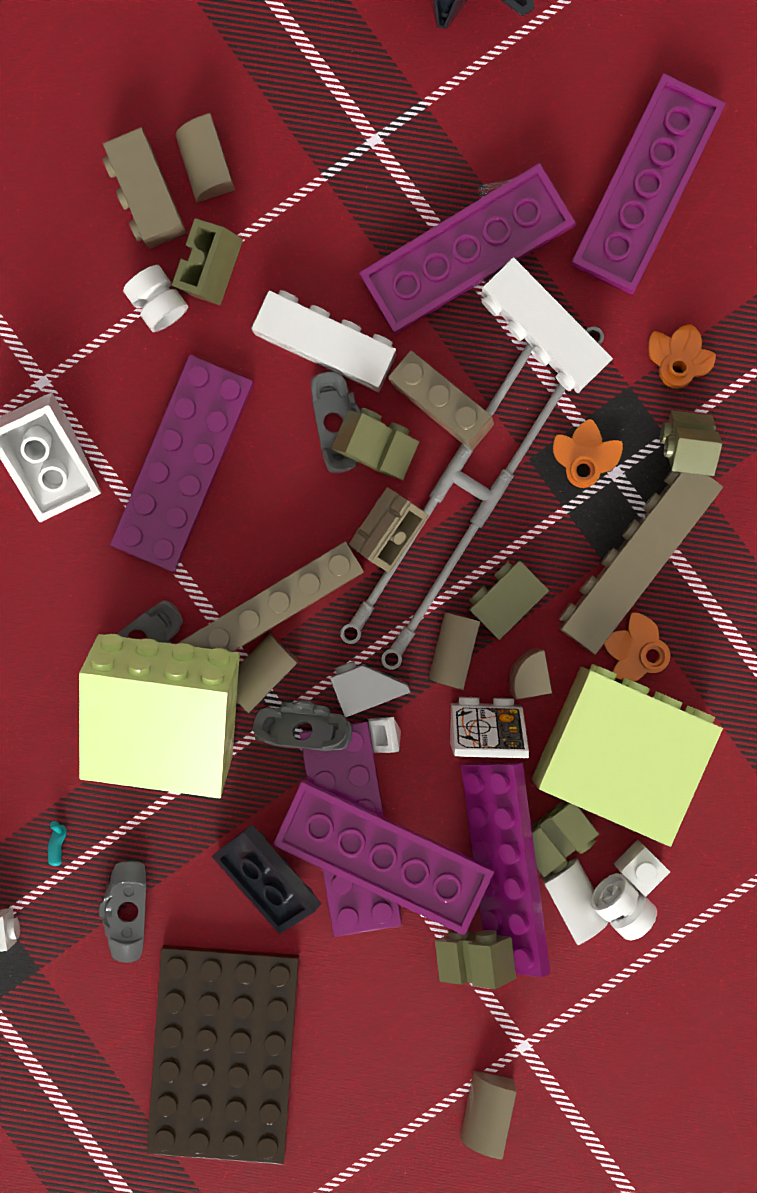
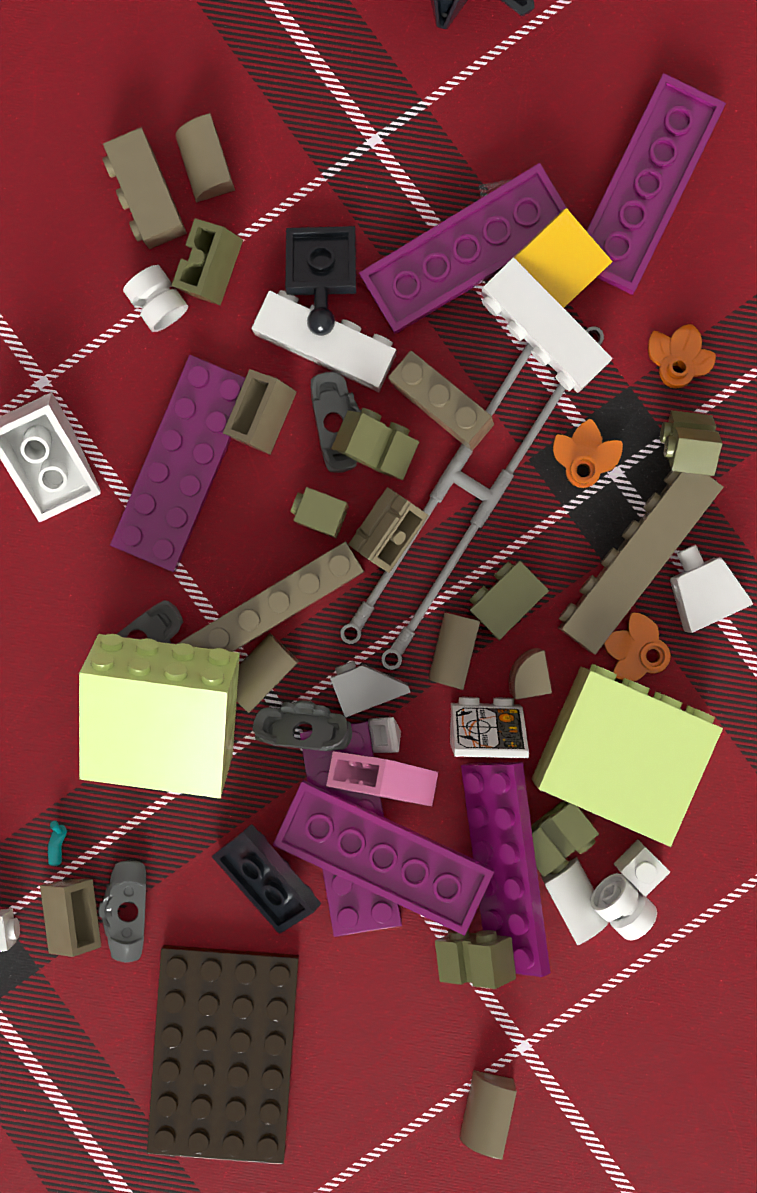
(70, 917): none -> dark tan brick
(260, 411): none -> dark tan brick
(319, 512): none -> olive brick
(321, 264): none -> black plate
(382, 778): none -> bright pink slope
(563, 258): none -> yellow tile
(706, 590): none -> white torso

